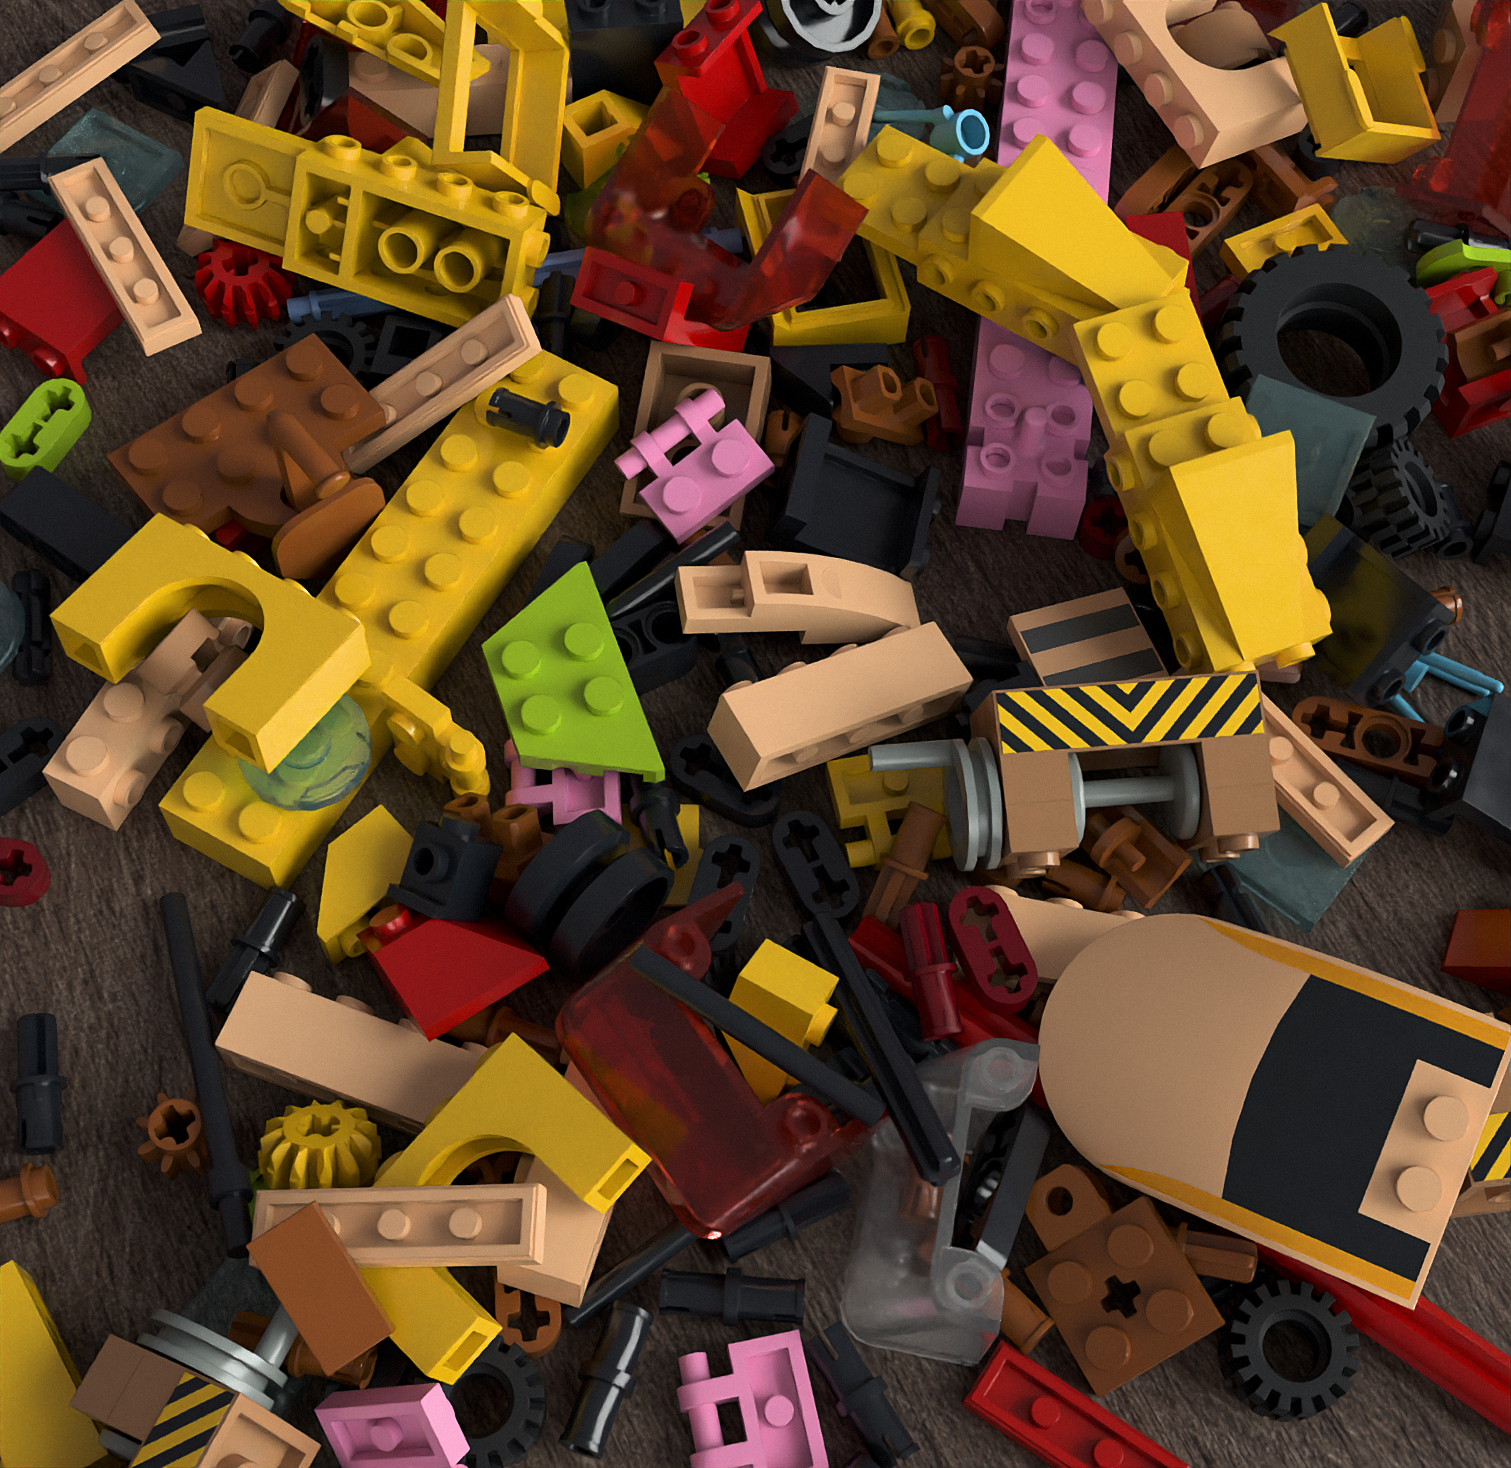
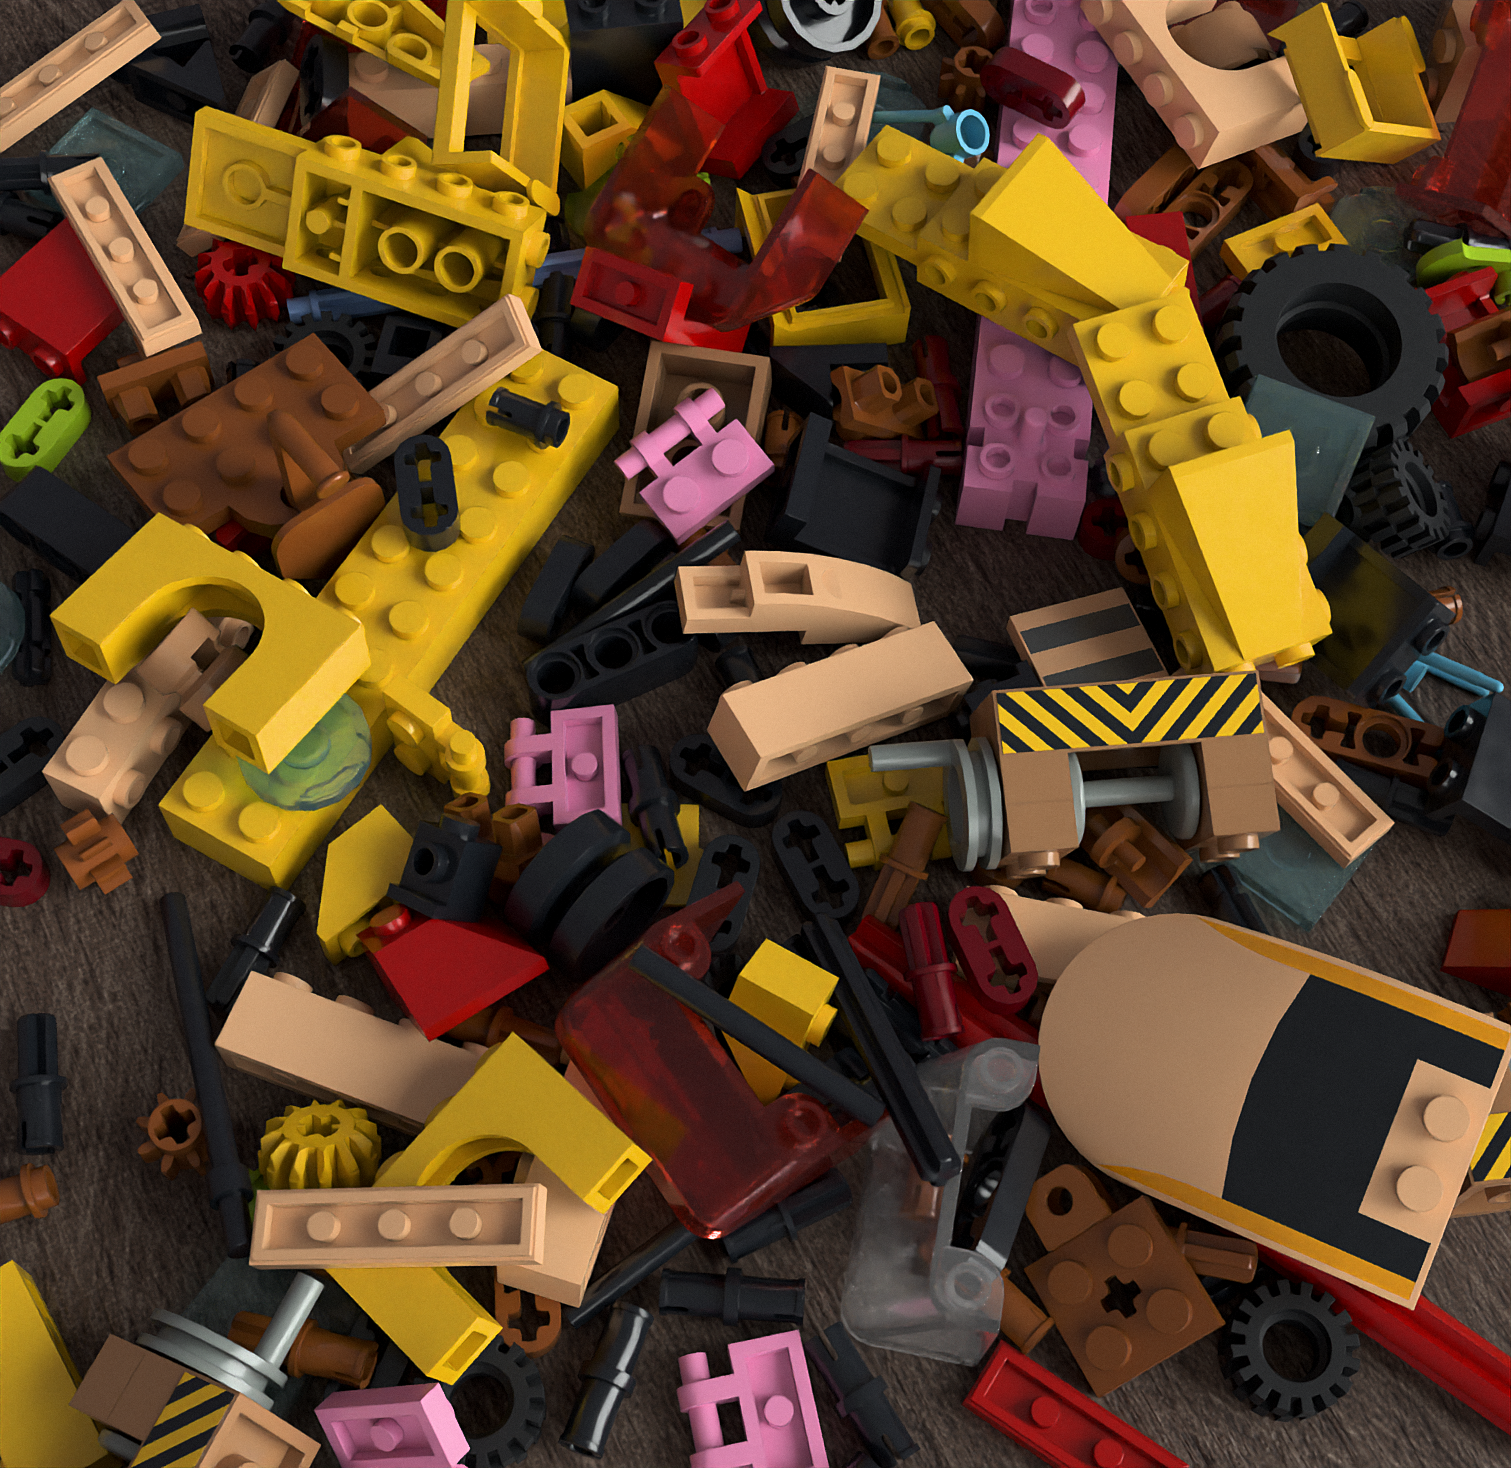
(96, 851): none -> dark orange gear
(149, 380): none -> dark orange hips
(321, 1288): dark orange tile -> none
(415, 494): none -> black beam
(569, 686): lime wing -> none
(911, 455): none -> dark red axle
(1032, 87): none -> dark red beam

